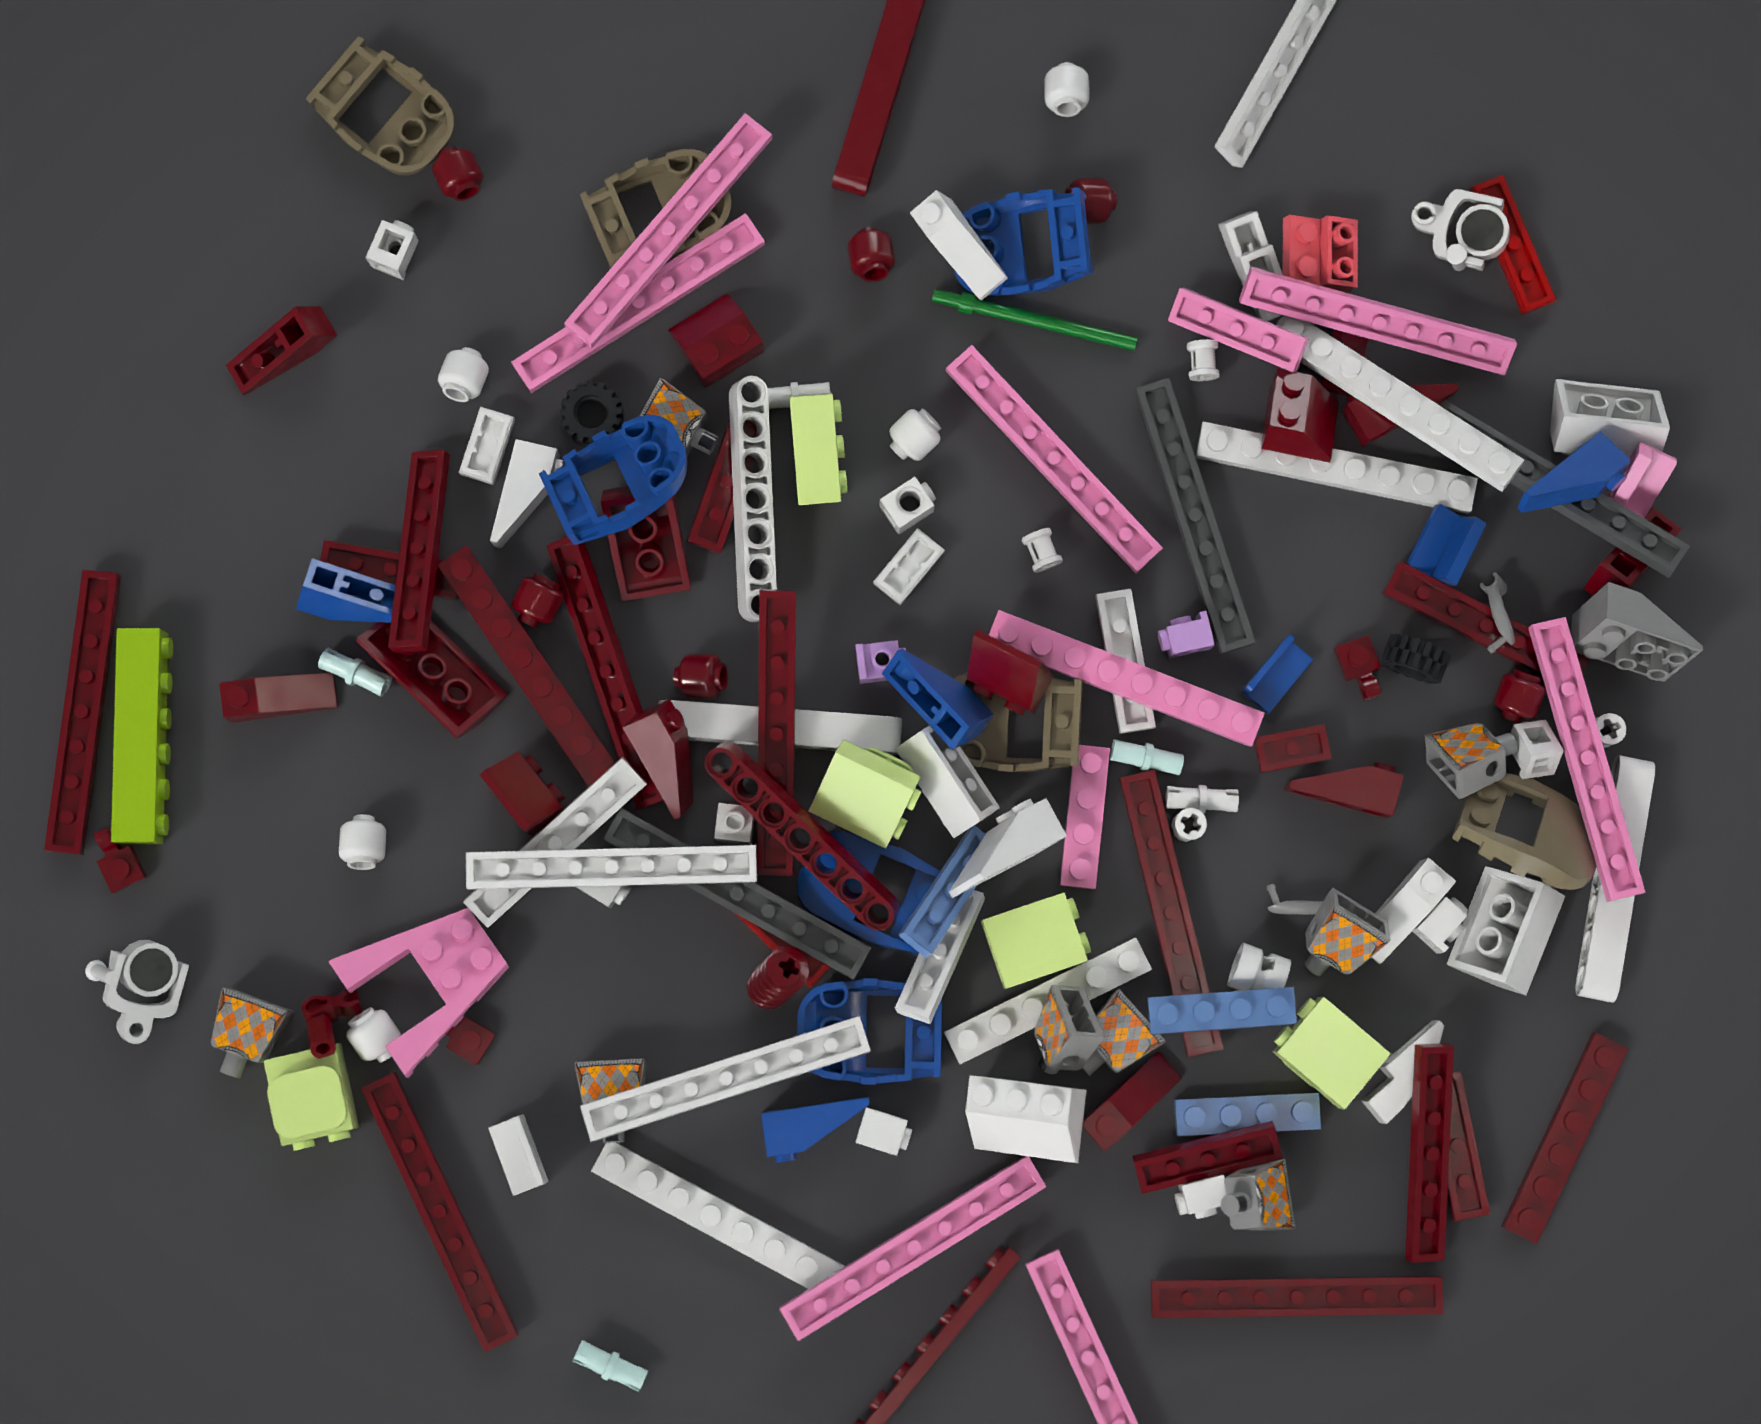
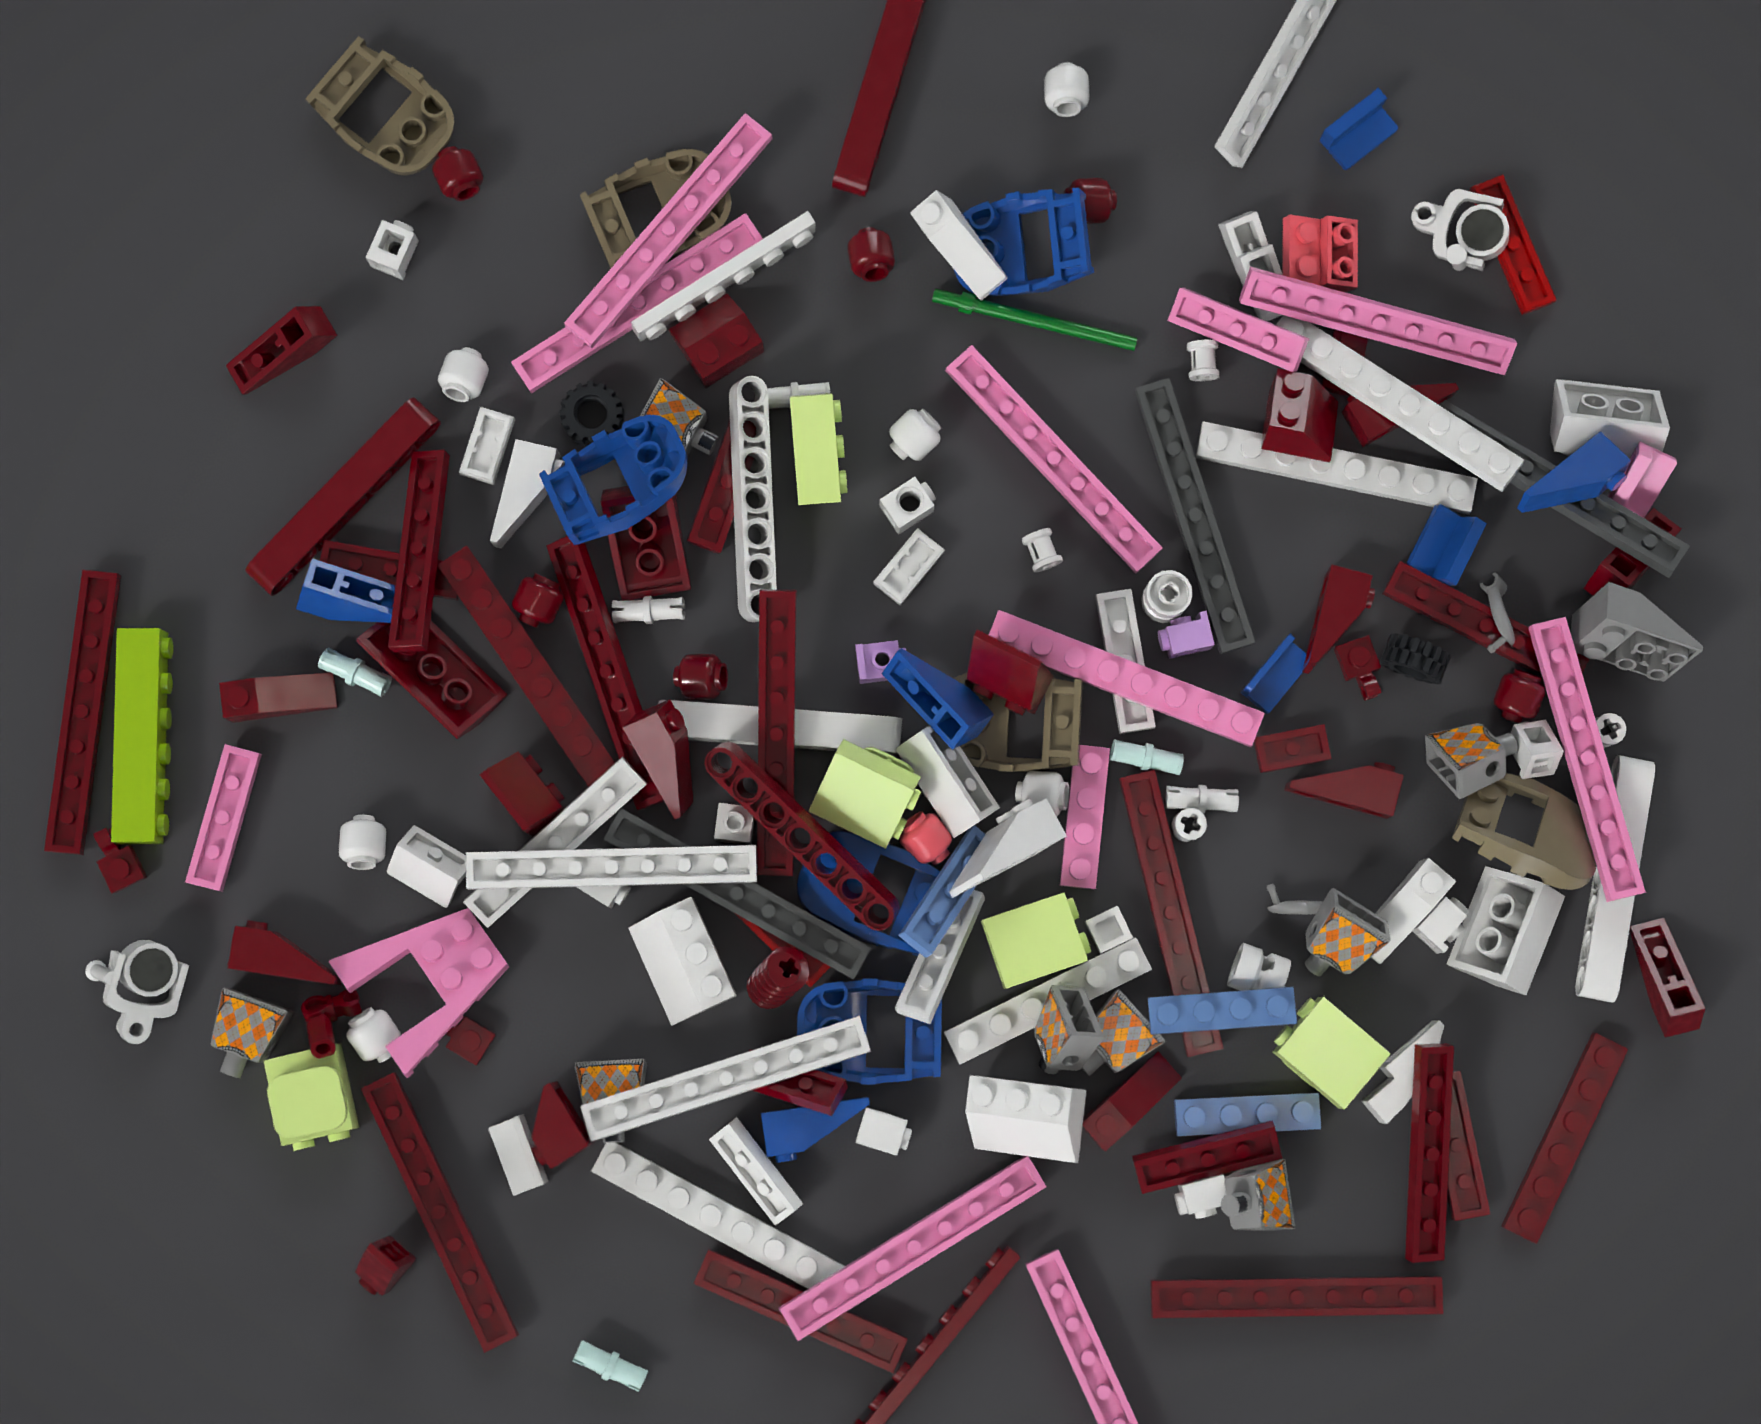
(223, 818): none -> bright pink plate
(272, 954): none -> dark red slope
(342, 496): none -> dark red beam
(383, 1265): none -> dark red slope
(428, 866): none -> white panel
(557, 1128): none -> dark red slope
(648, 609): none -> white pin
(682, 961): none -> white slope
(712, 285): none -> white plate
(756, 1171): none -> white plate
(766, 1294): none -> dark red plate
(810, 1090): none -> dark red plate
(926, 838): none -> coral head
(1042, 785): none -> white head
(1108, 929): none -> white plate
(1166, 596): none -> white wheel
(1340, 604): none -> dark red slope
(1359, 130): none -> blue panel
(1667, 978): none -> dark red slope

